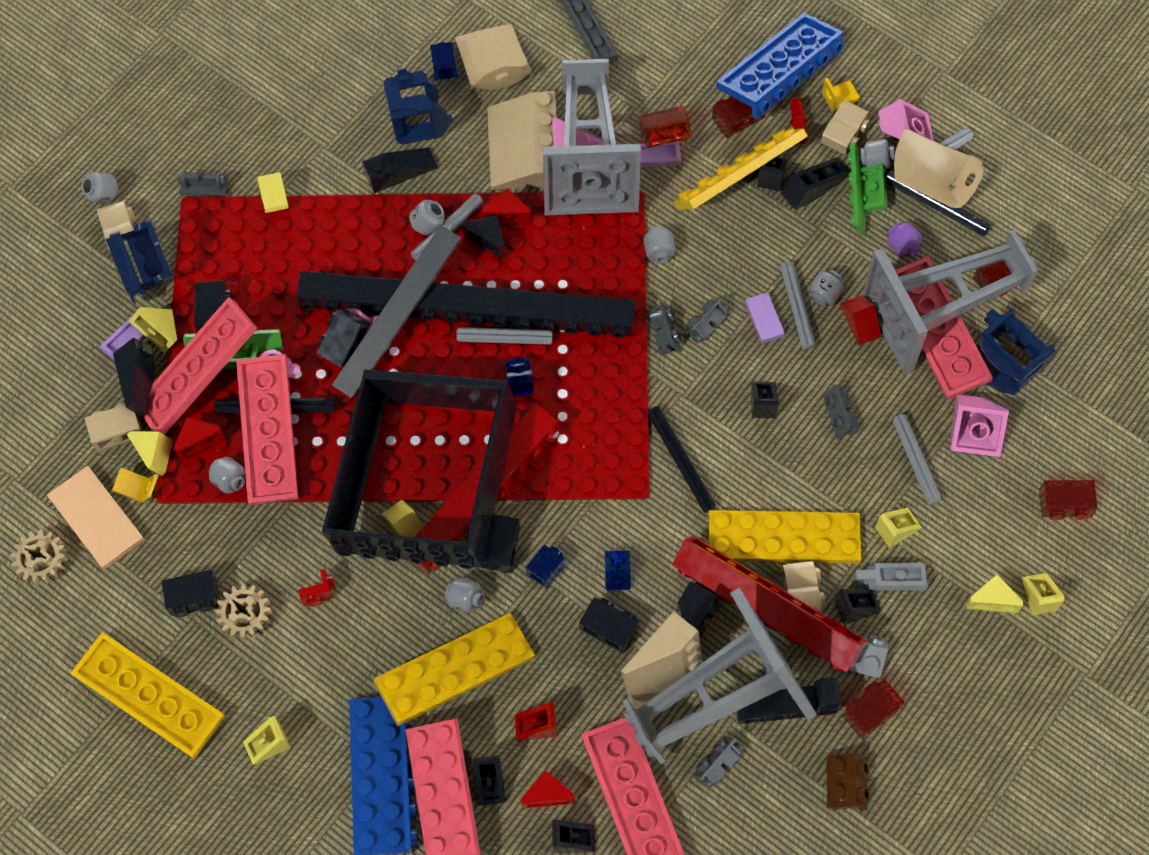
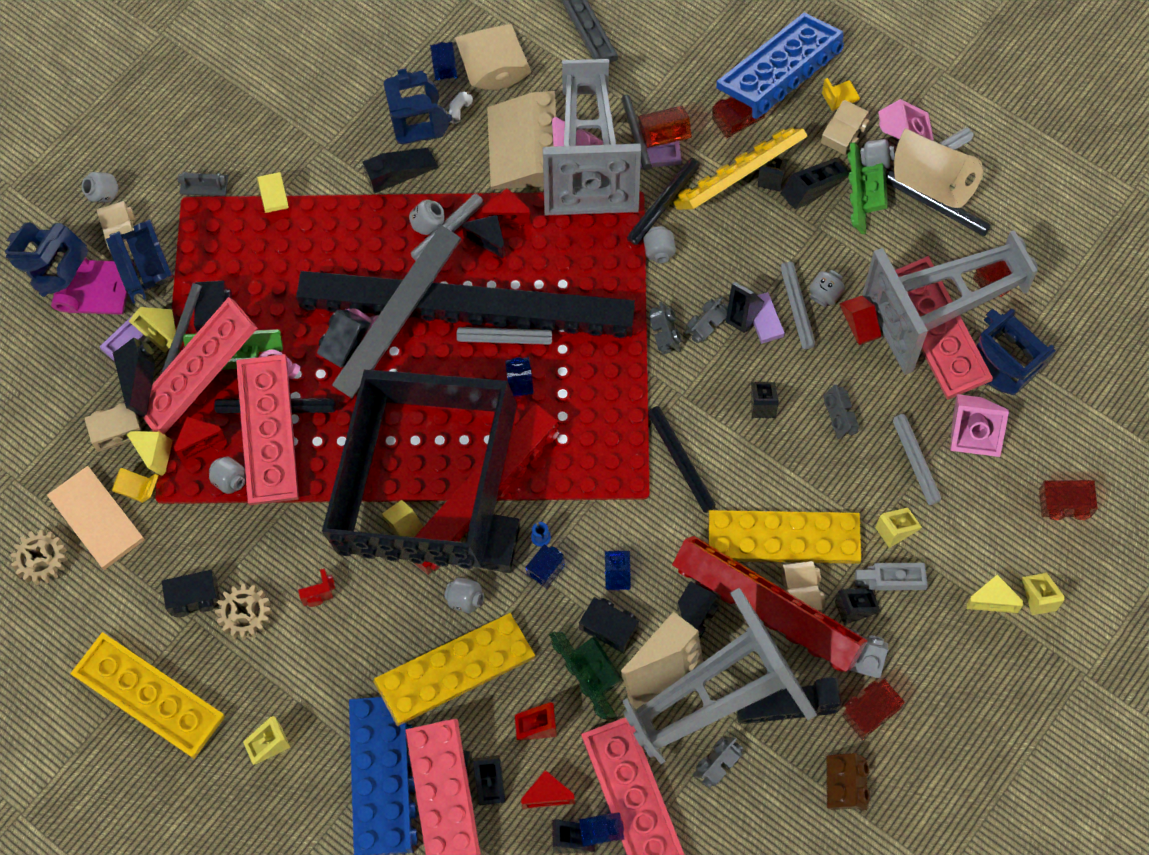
(47, 246): none -> dark blue animal
(93, 290): none -> dark pink door
(183, 324): none -> dark grey bar
(456, 105): none -> white arm
(536, 536): none -> blue pin
(591, 669): none -> clear green bracket
(601, 829): none -> clear blue brick
(636, 132): none -> dark grey bar
(663, 201): none -> black axle
(742, 307): none -> black slope
(798, 119): red axle -> none
(904, 239): medium lavender head -> none

